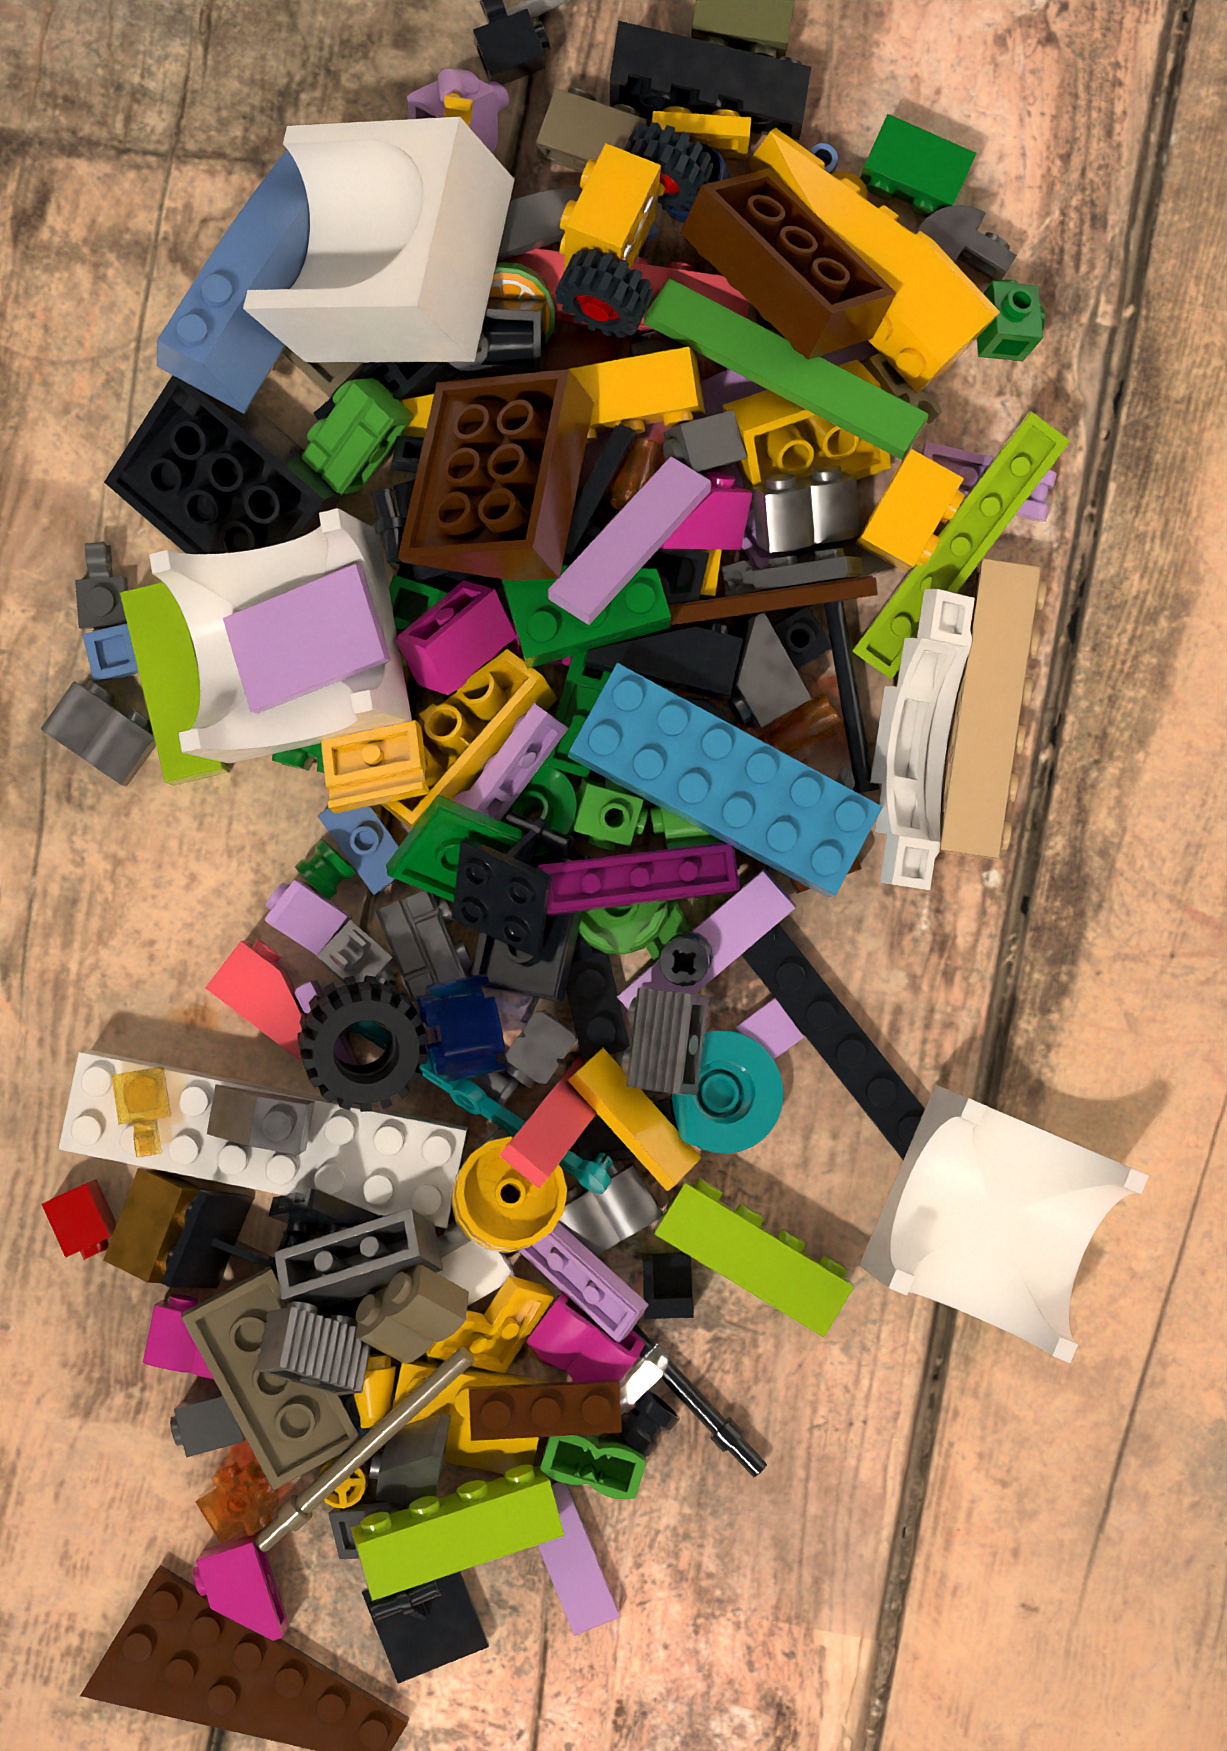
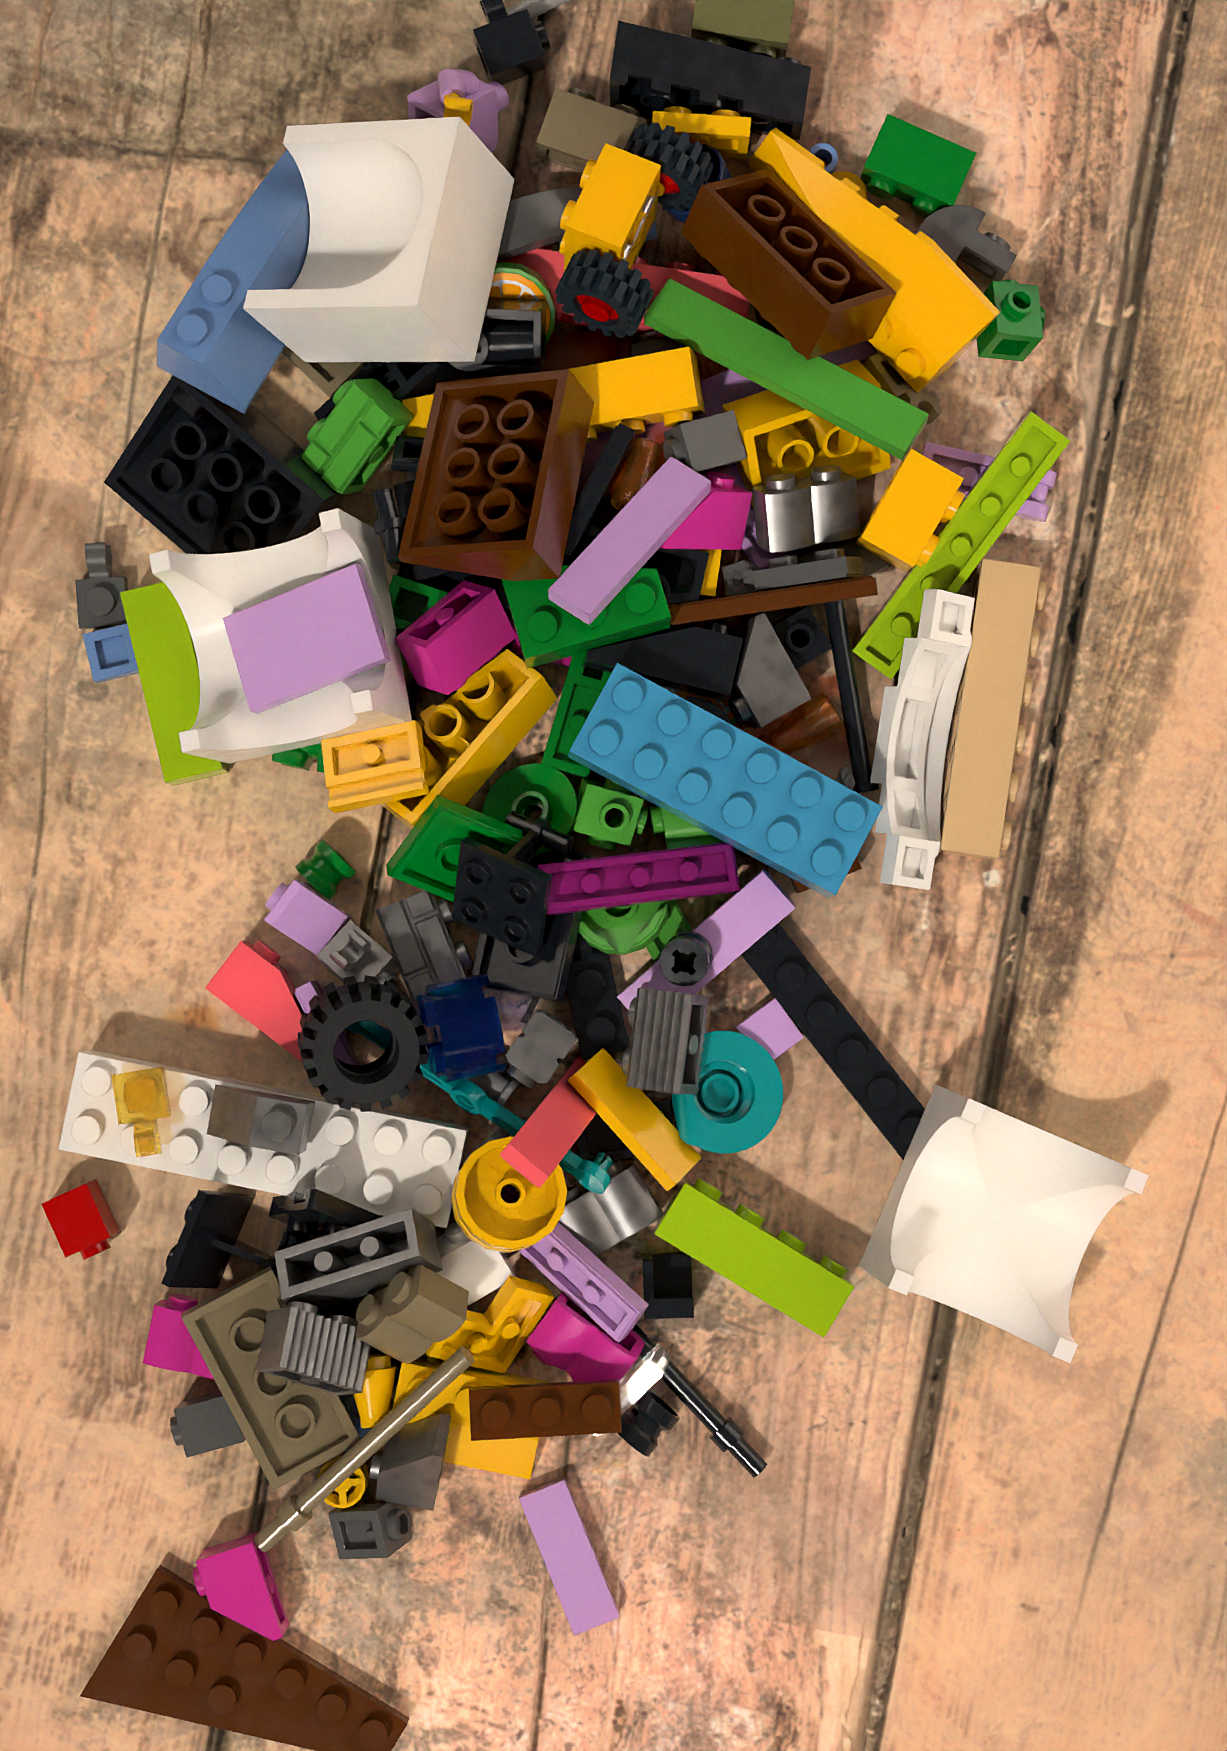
(100, 732): flat silver brick -> none
(150, 1224): pearl gold brick -> none
(229, 1513): clear orange brick -> none
(364, 843): medium blue plate -> none
(427, 1625): black plate -> none
(456, 1530): lime brick -> none
(514, 764): lavender plate -> none
(602, 1462): bright green brick -> none

